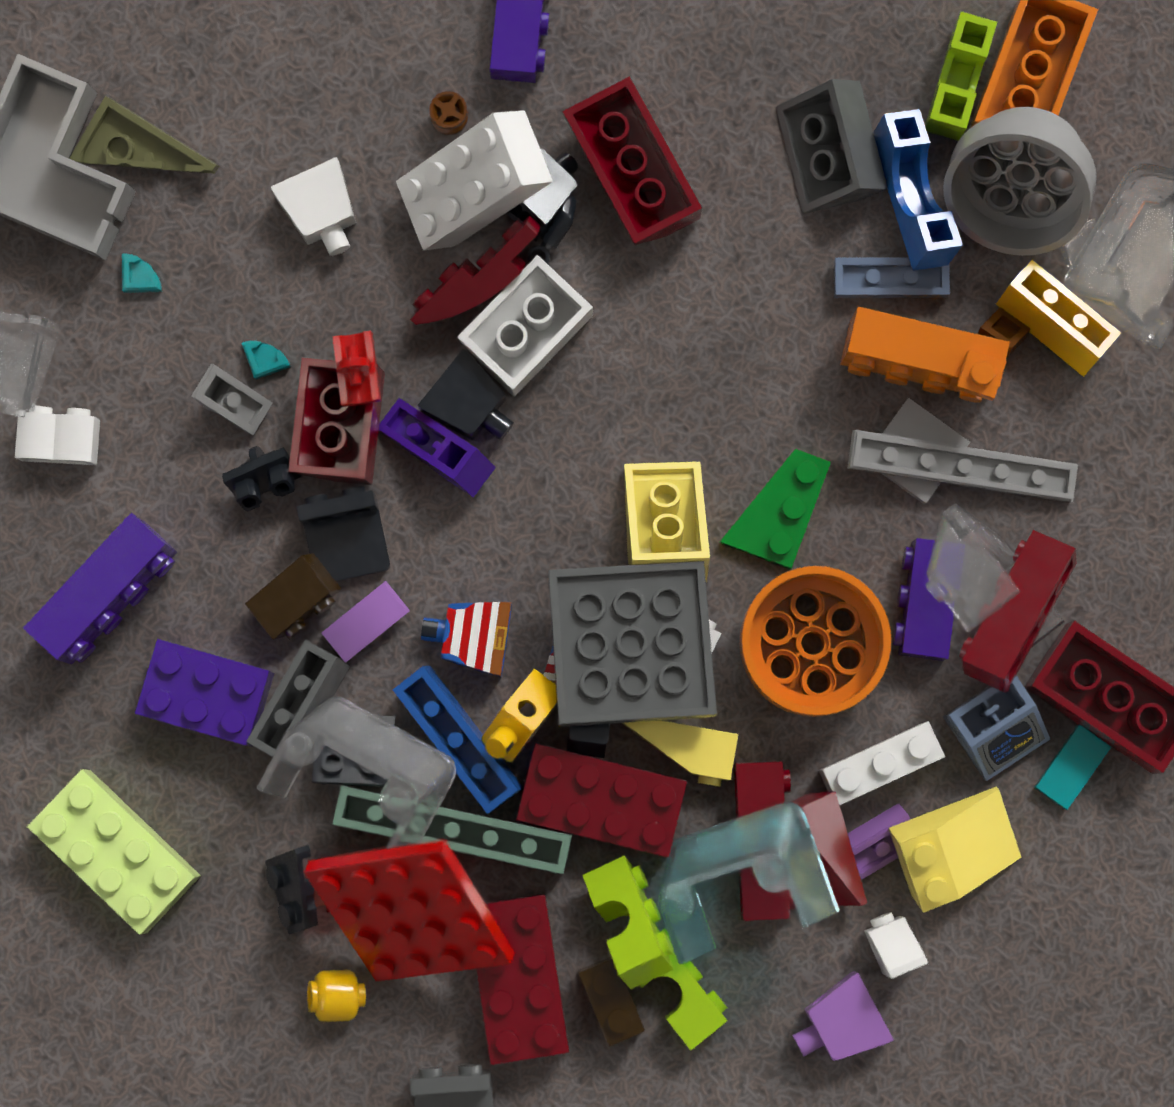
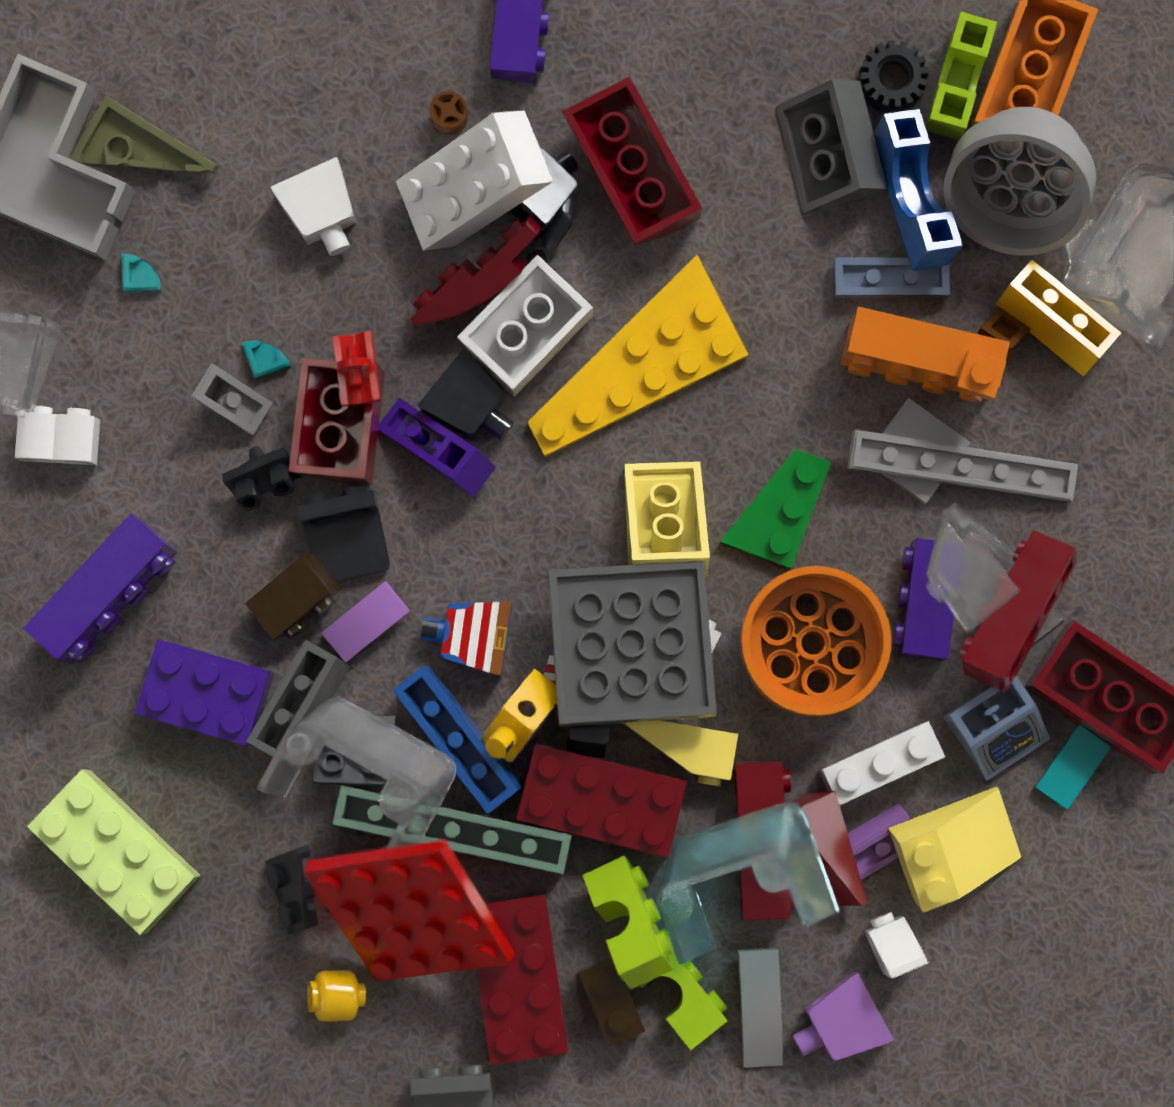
(660, 351): none -> yellow wing
(760, 1007): none -> light grey slope
(895, 55): none -> black tyre

